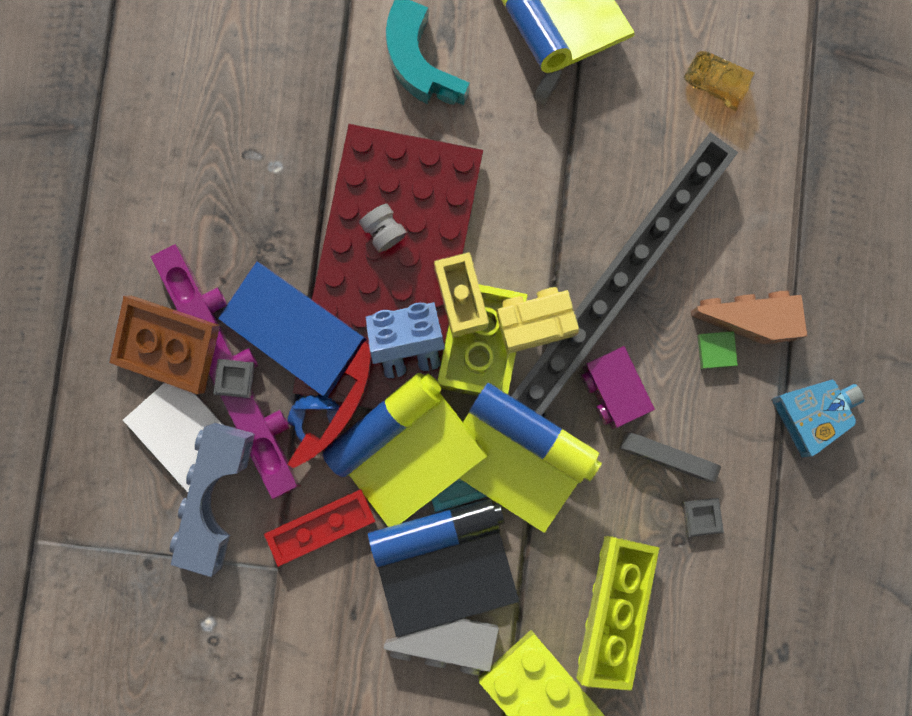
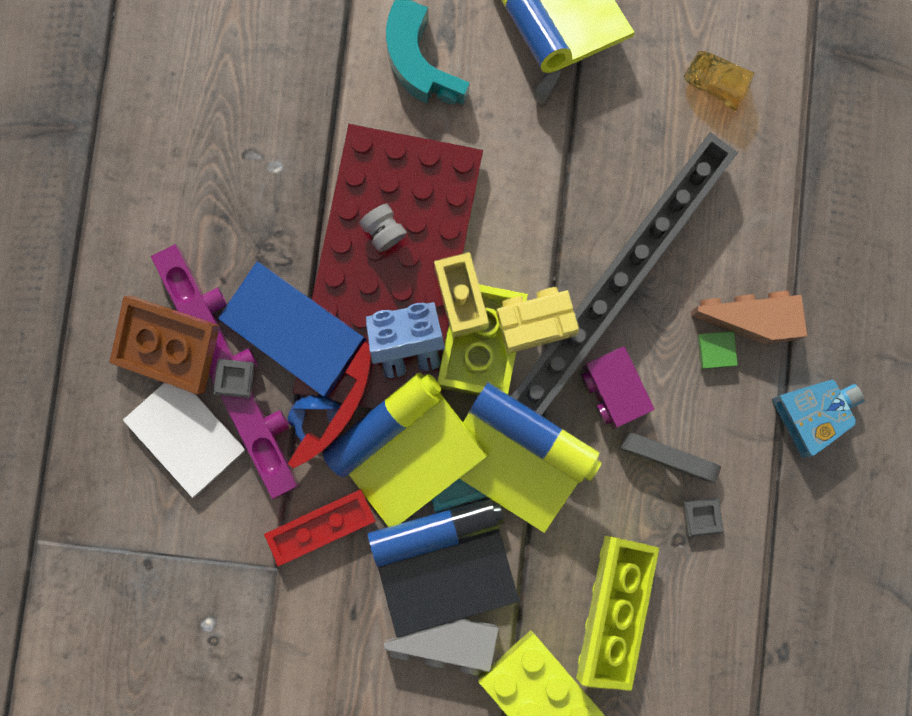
(200, 540): sand blue arch -> none

